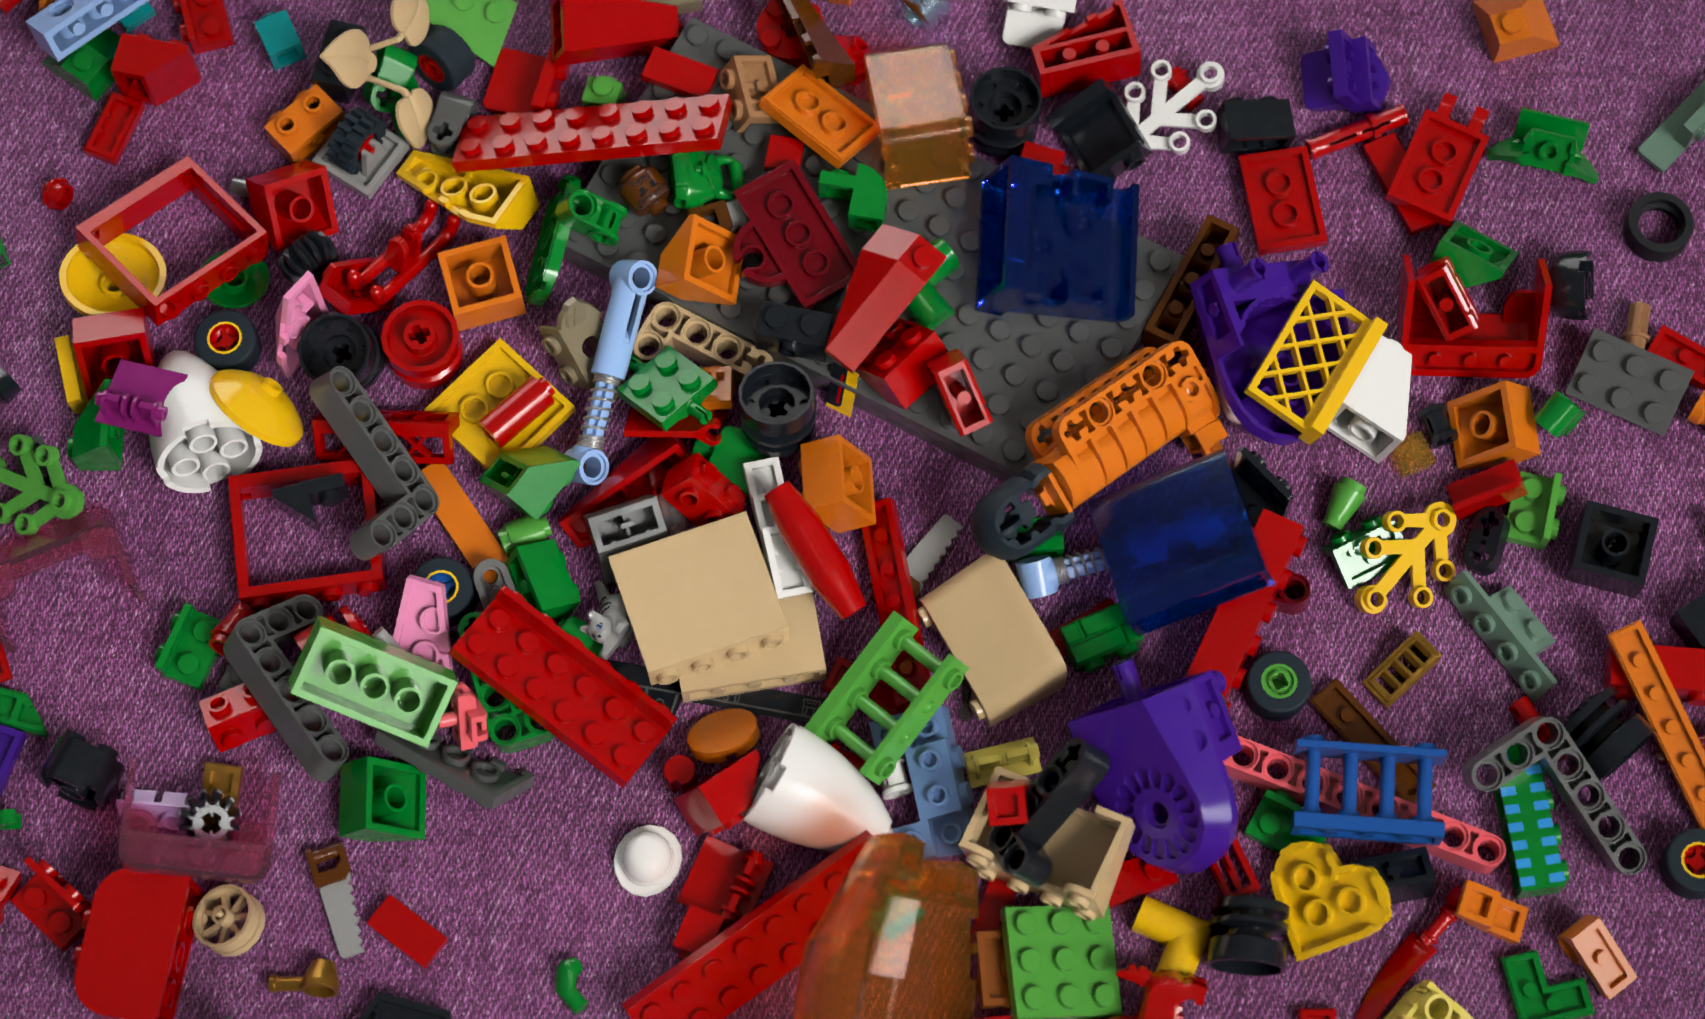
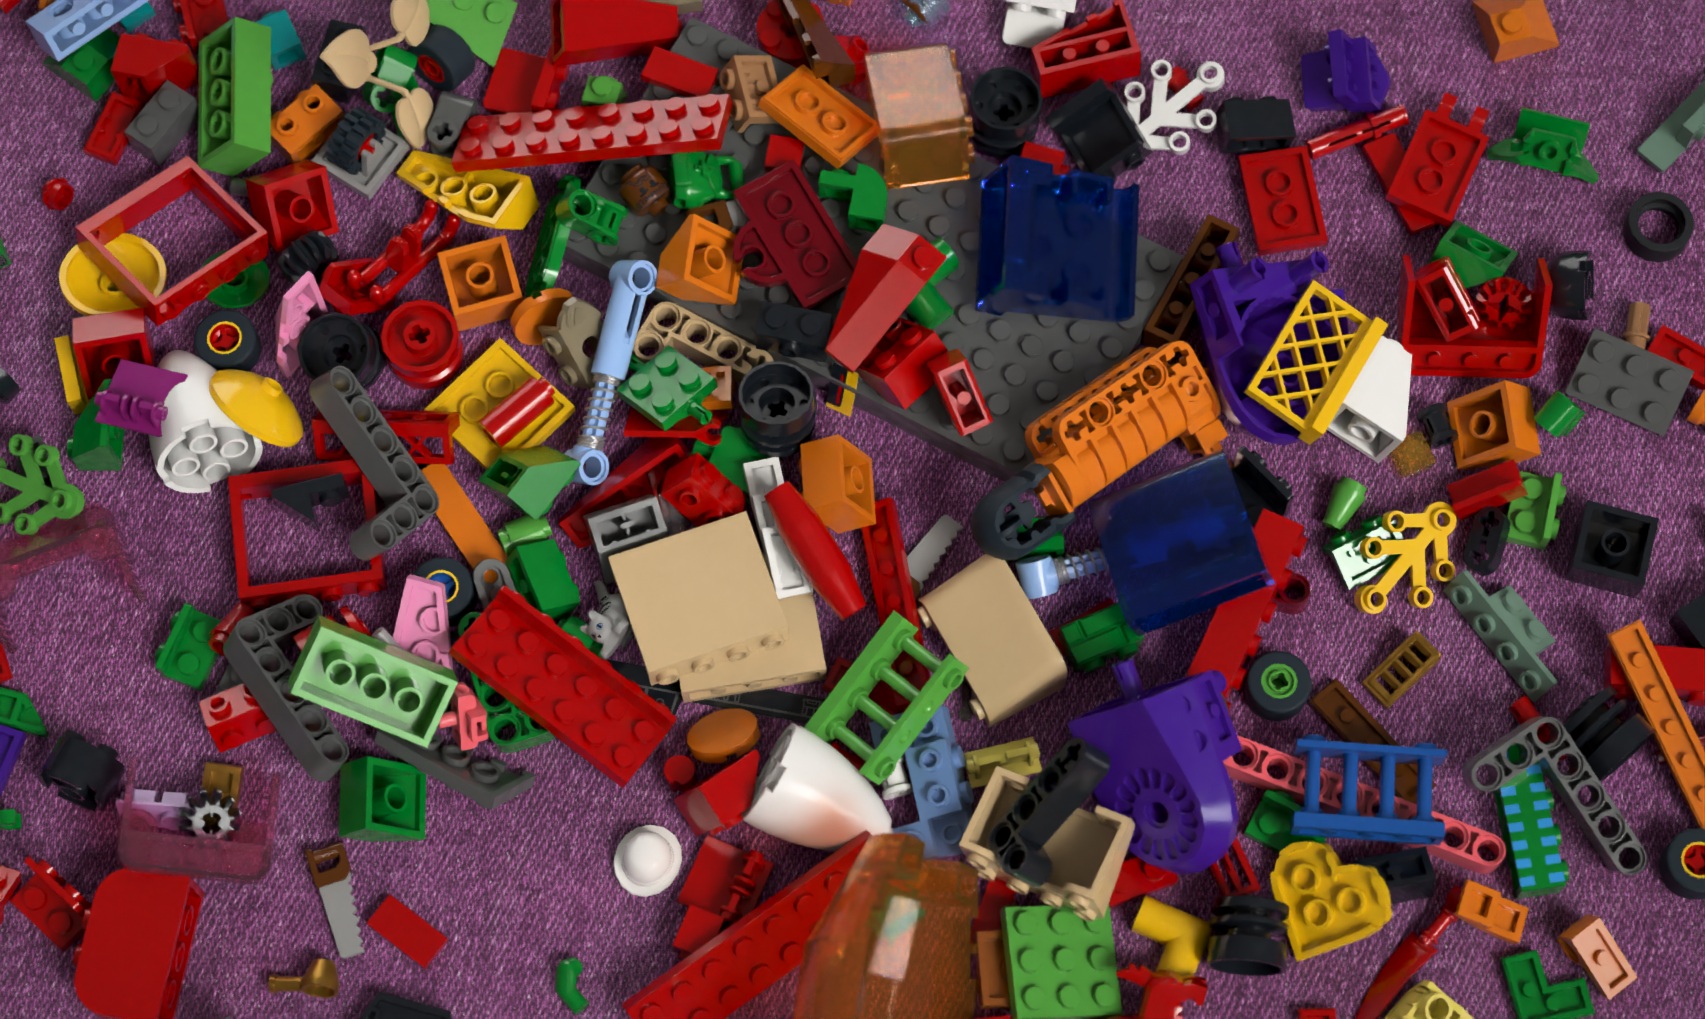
(163, 123): none -> dark grey brick
(228, 920): tan wheel -> none
(234, 97): none -> bright green brick
(537, 312): none -> orange tile
(1007, 802): red panel -> none
(1519, 302): none -> red gear

